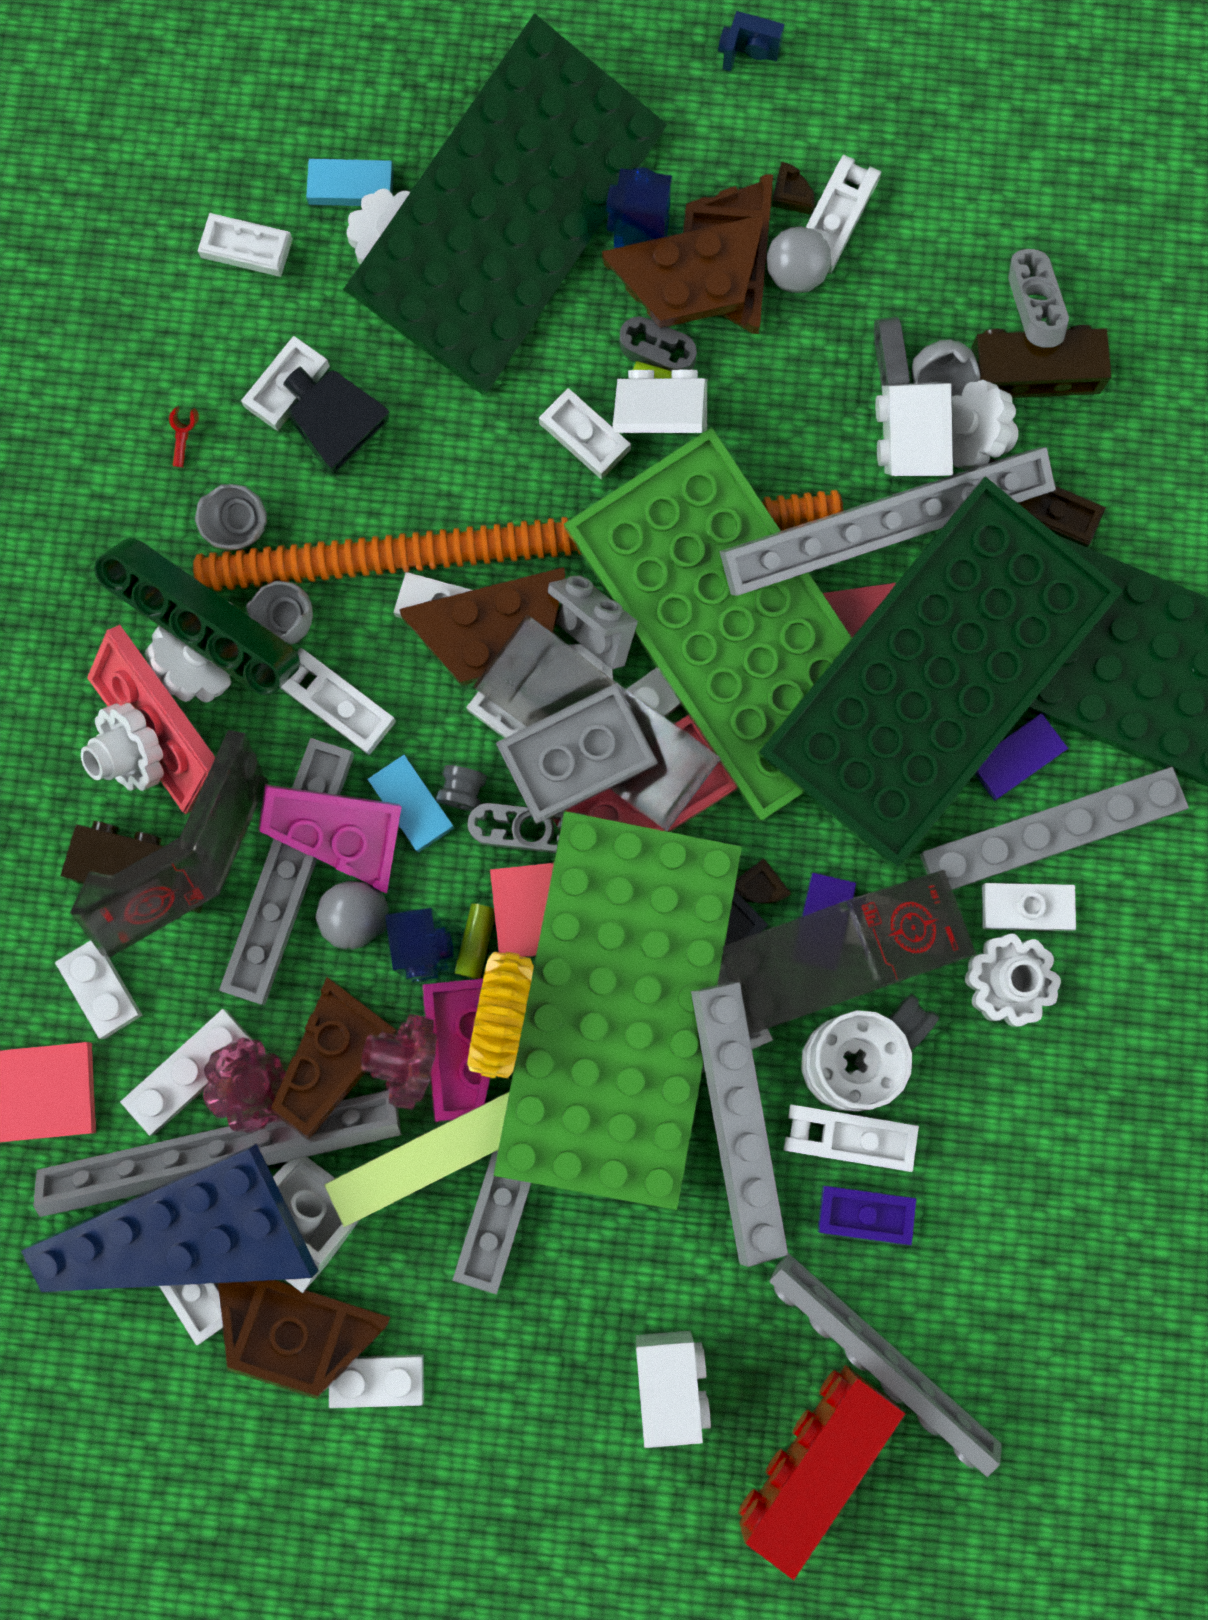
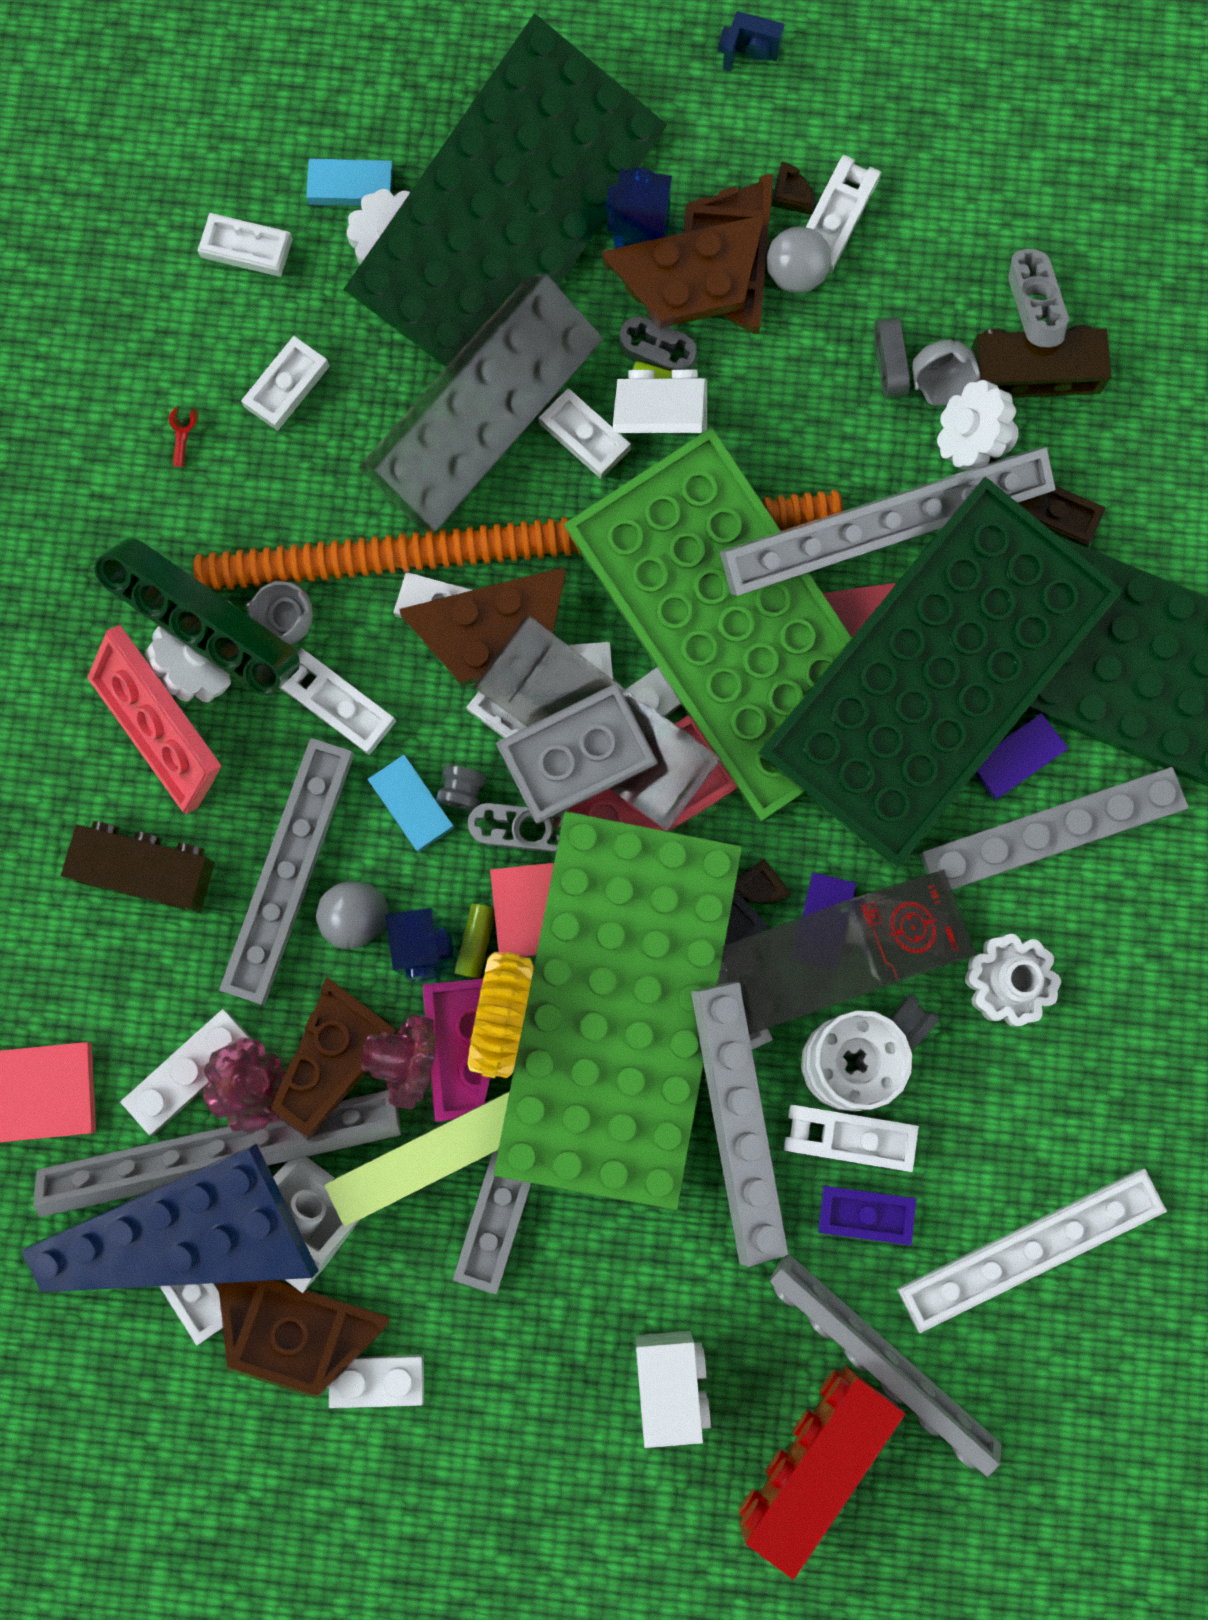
(98, 990): white plate -> none
(123, 749): white plant -> none
(185, 872): clear smoke windscreen -> none
(231, 517): light grey hair -> none
(333, 416): black torso -> none
(337, 829): dark pink wing -> none
(482, 402): none -> clear smoke brick
(594, 619): light grey bracket -> none
(915, 429): white slope -> none
(1028, 907): white plate -> none
(1031, 1250): none -> white tile

